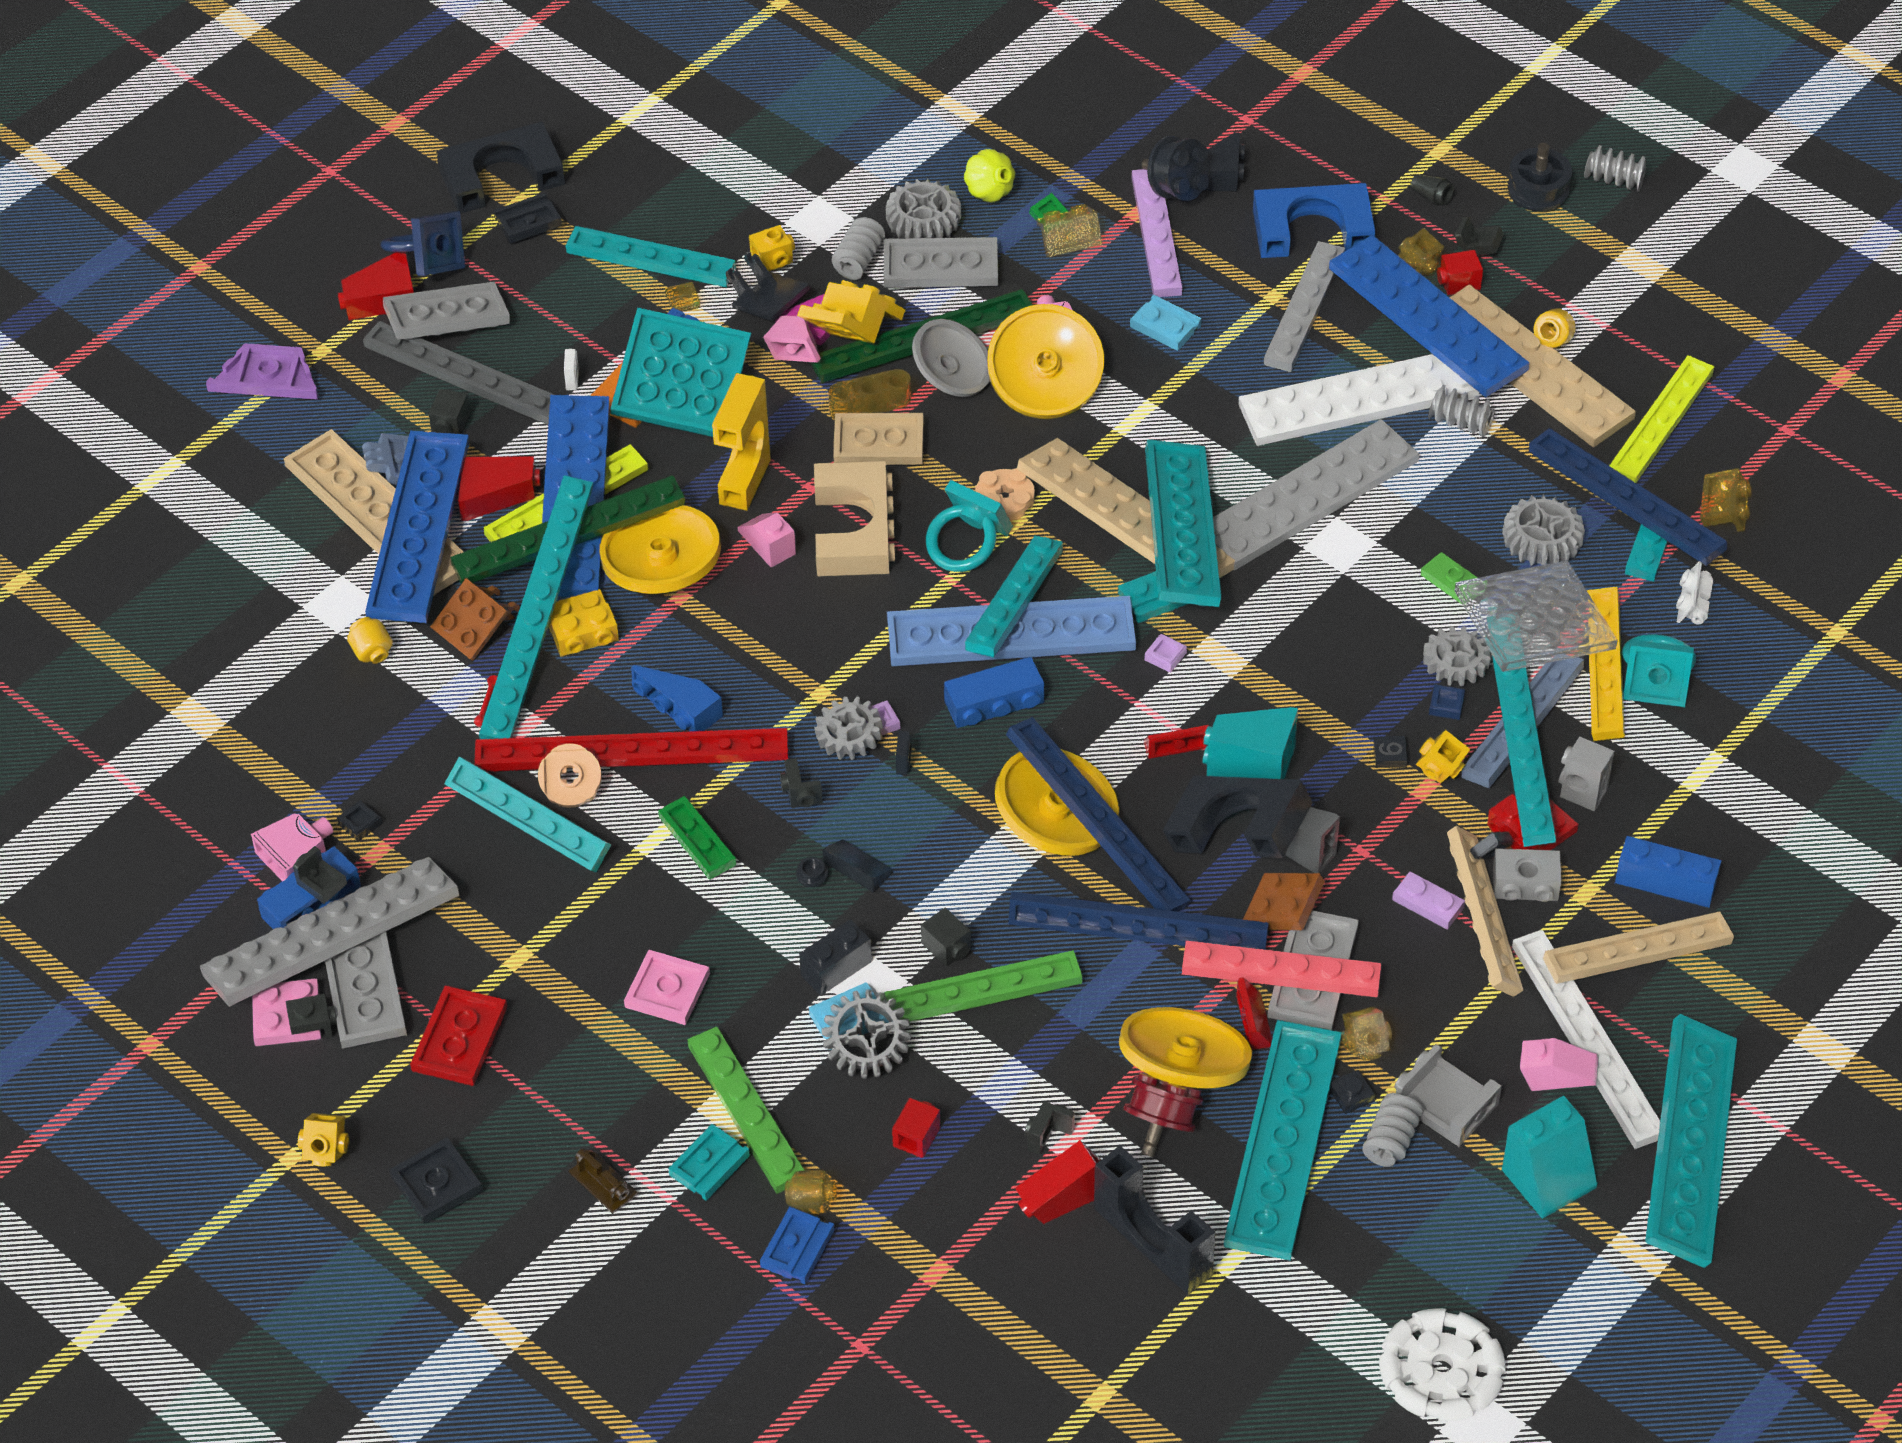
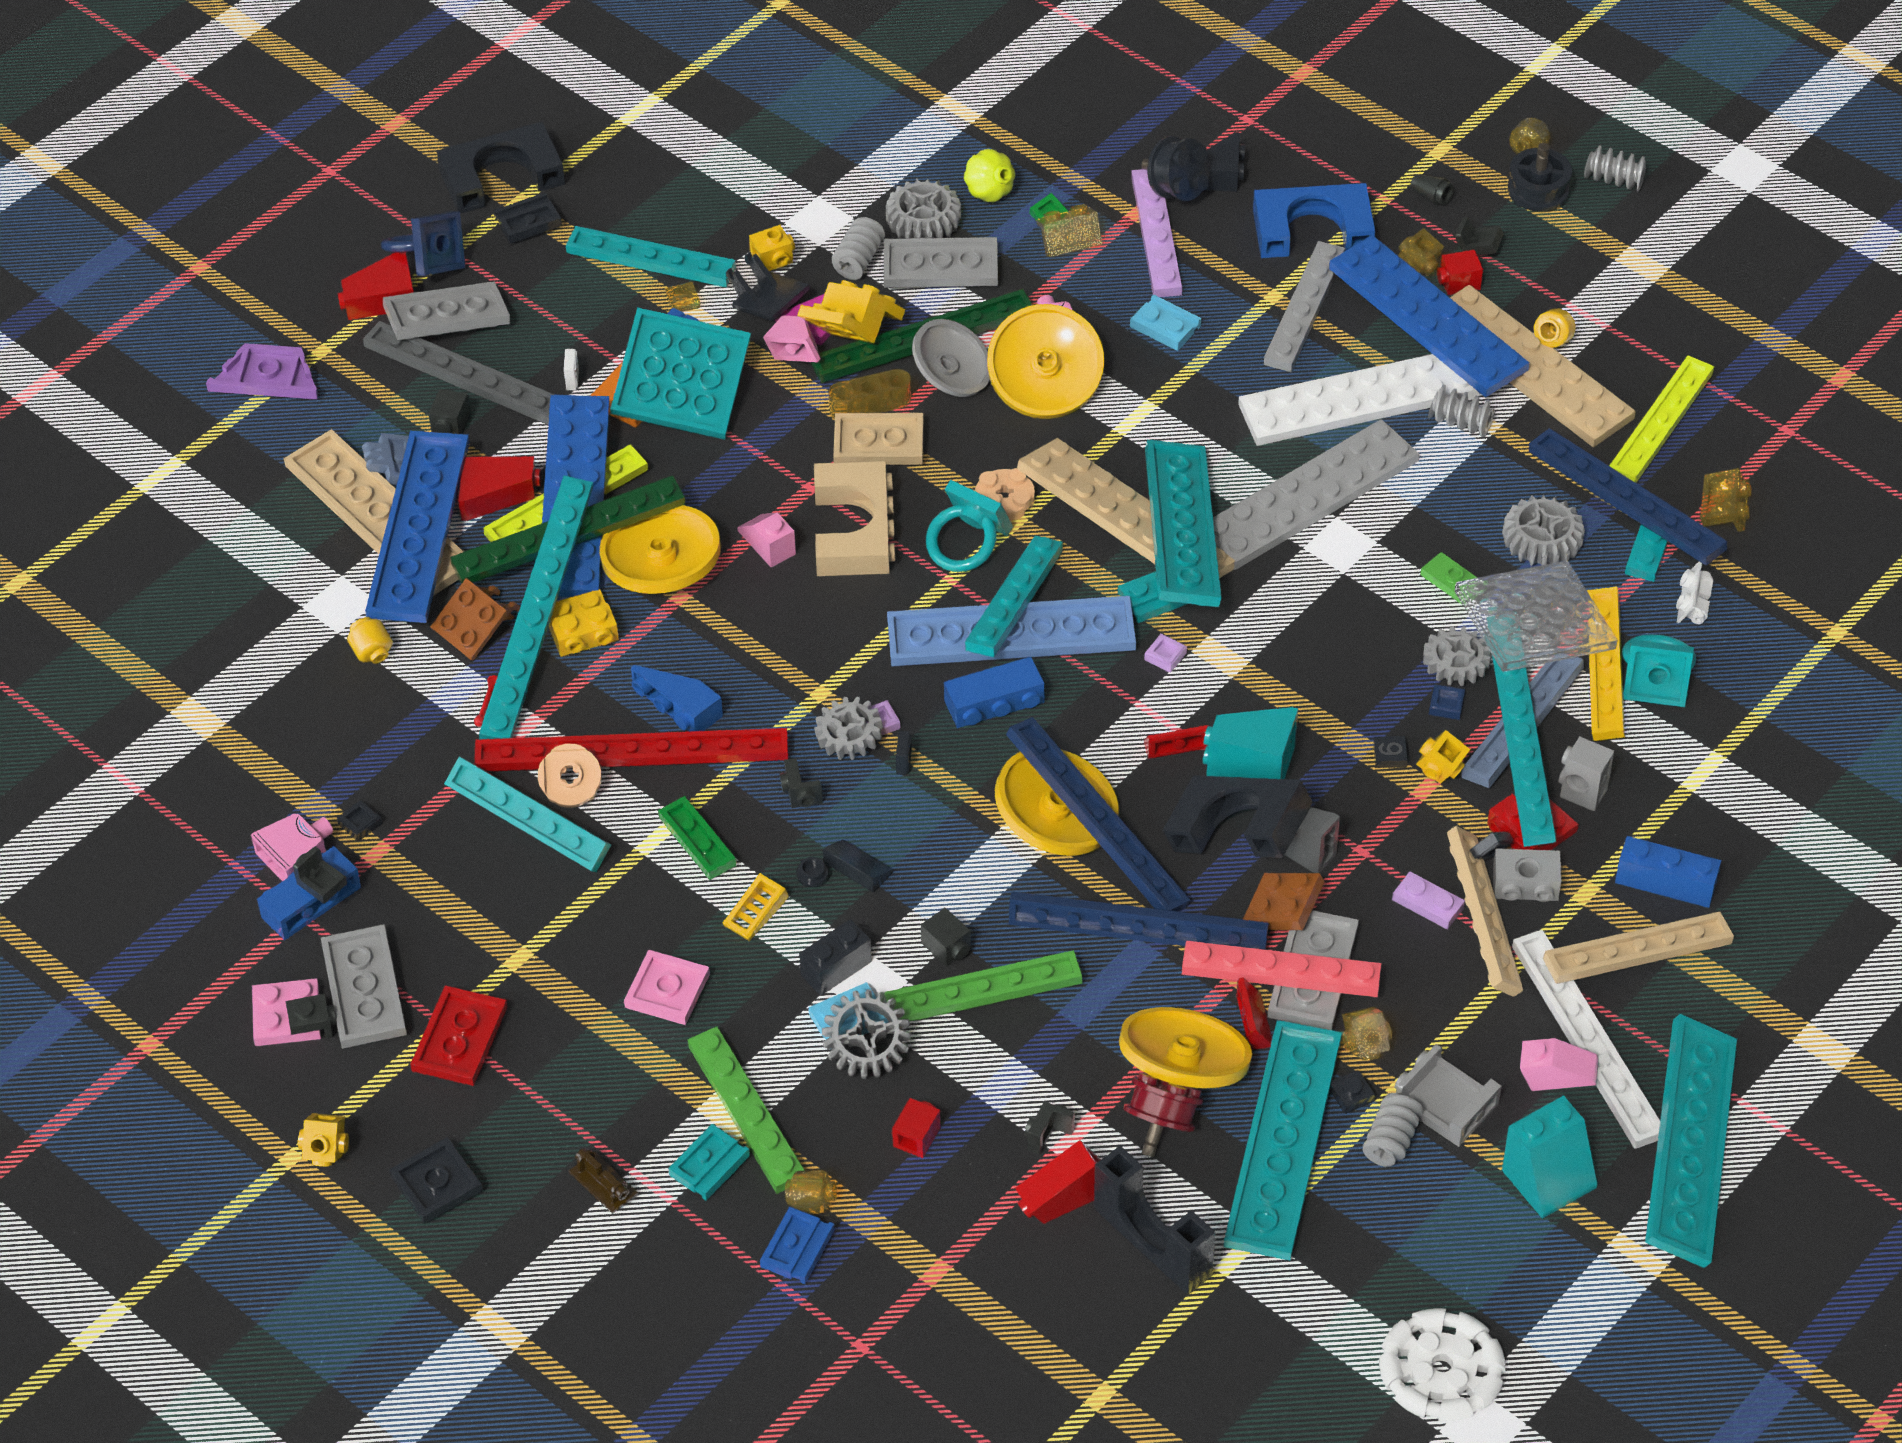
(328, 931): light grey plate -> none
(744, 428): yellow arch -> none
(771, 906): none -> yellow slope
(1529, 134): none -> clear yellow head

